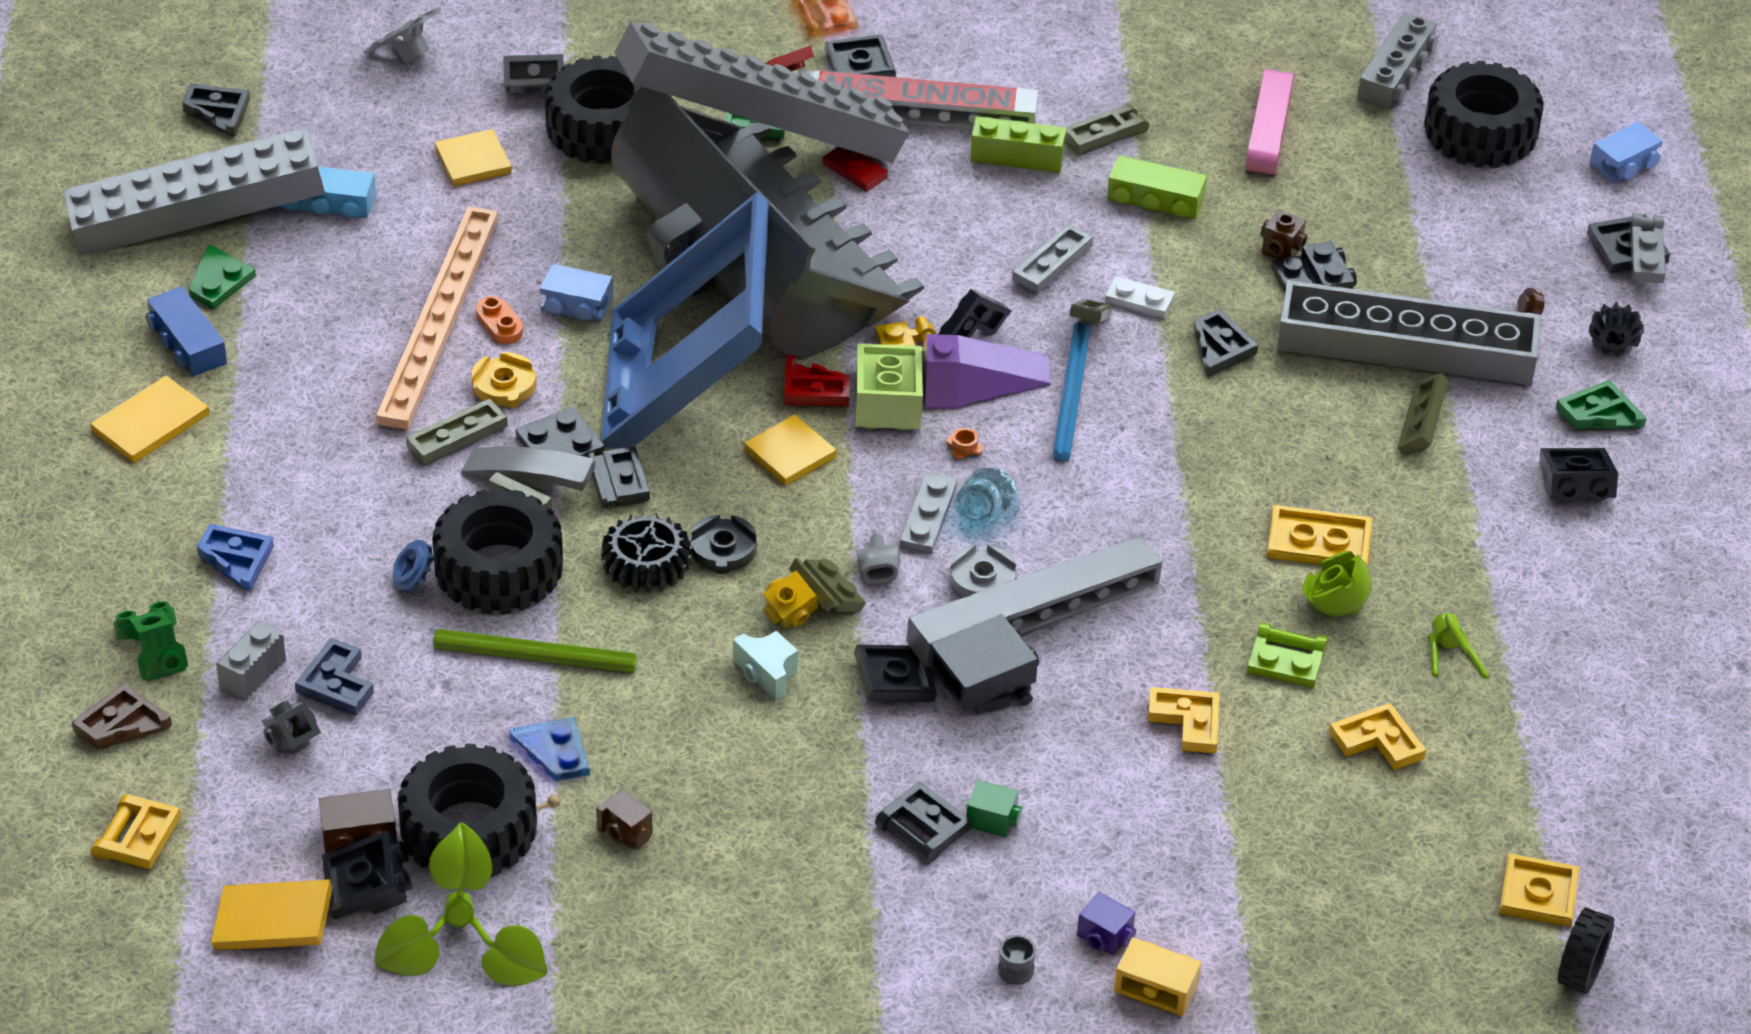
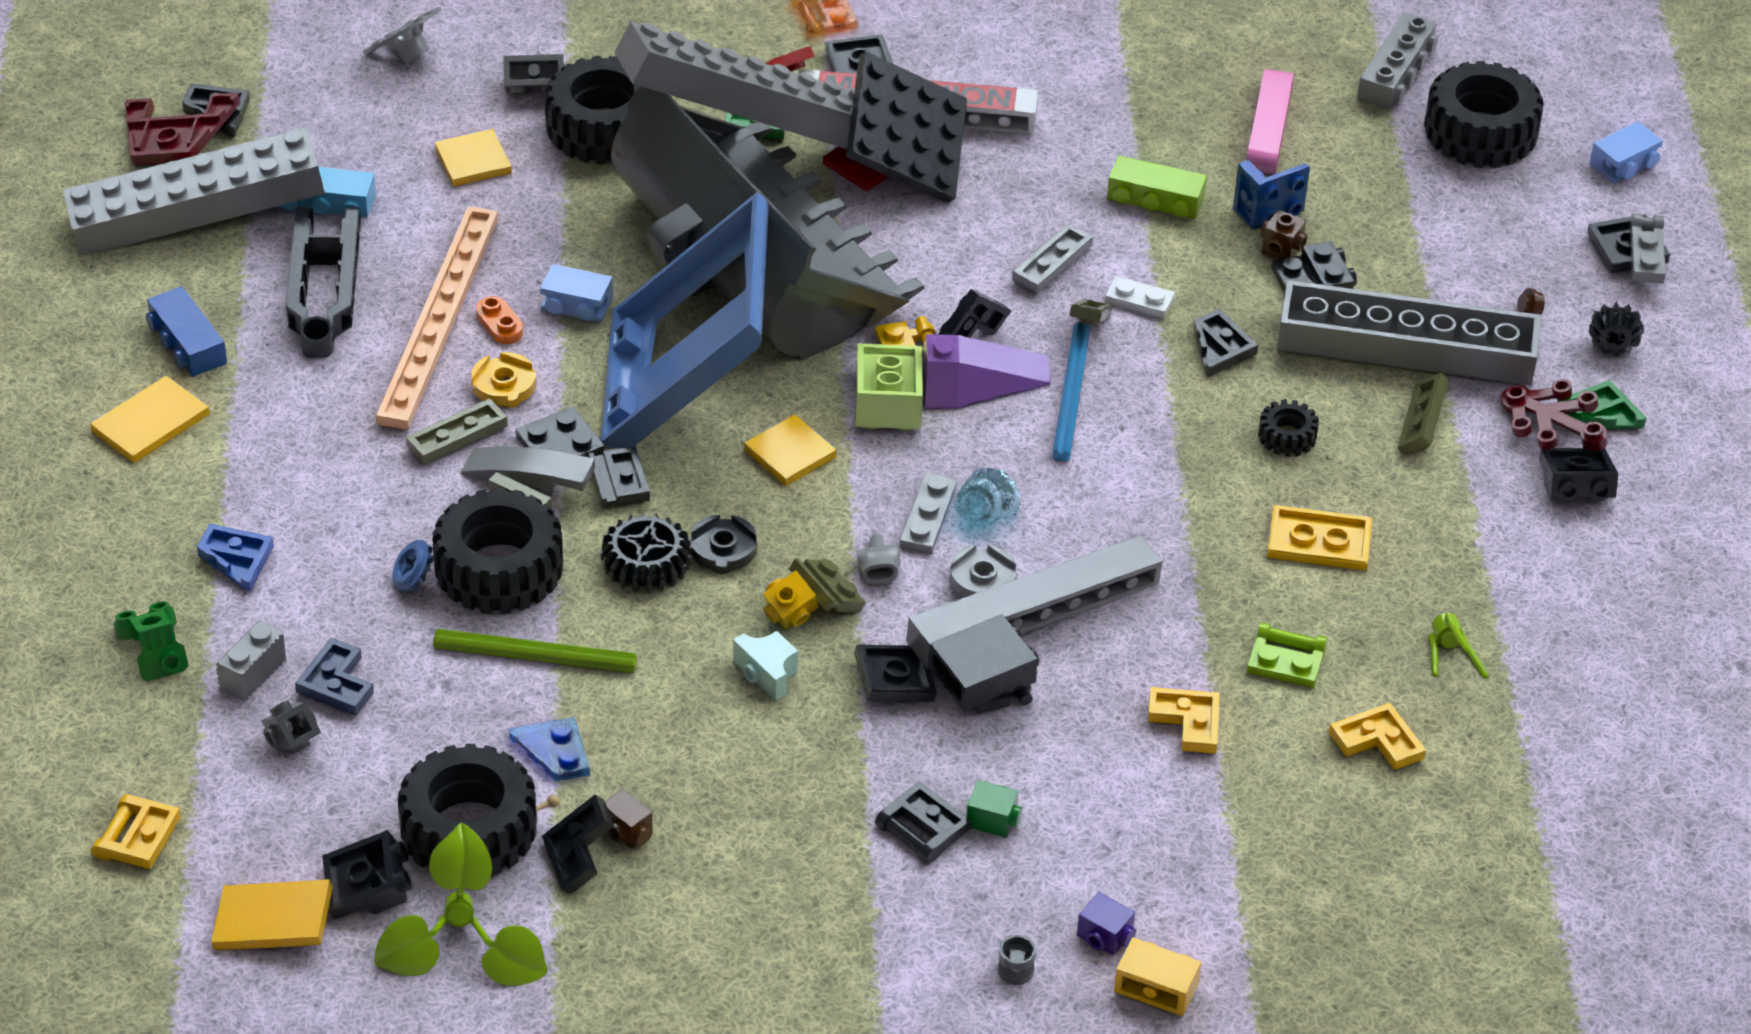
(119, 718): reddish brown wing -> none
(174, 137): none -> dark red wing
(219, 277): green wing -> none
(318, 332): none -> black piece
(355, 817): brick -> none
(569, 843): none -> black plate
(814, 385): red wing -> none
(906, 127): none -> black plate
(964, 443): orange plate -> none
(1018, 144): lime brick -> none
(1105, 128): olive plate -> none
(1261, 196): none -> blue bracket
(1288, 440): none -> black tyre
(1340, 585): lime cylinder -> none
(1520, 400): none -> plant
(1539, 890): yellow tile -> none
(1585, 950): black tyre -> none

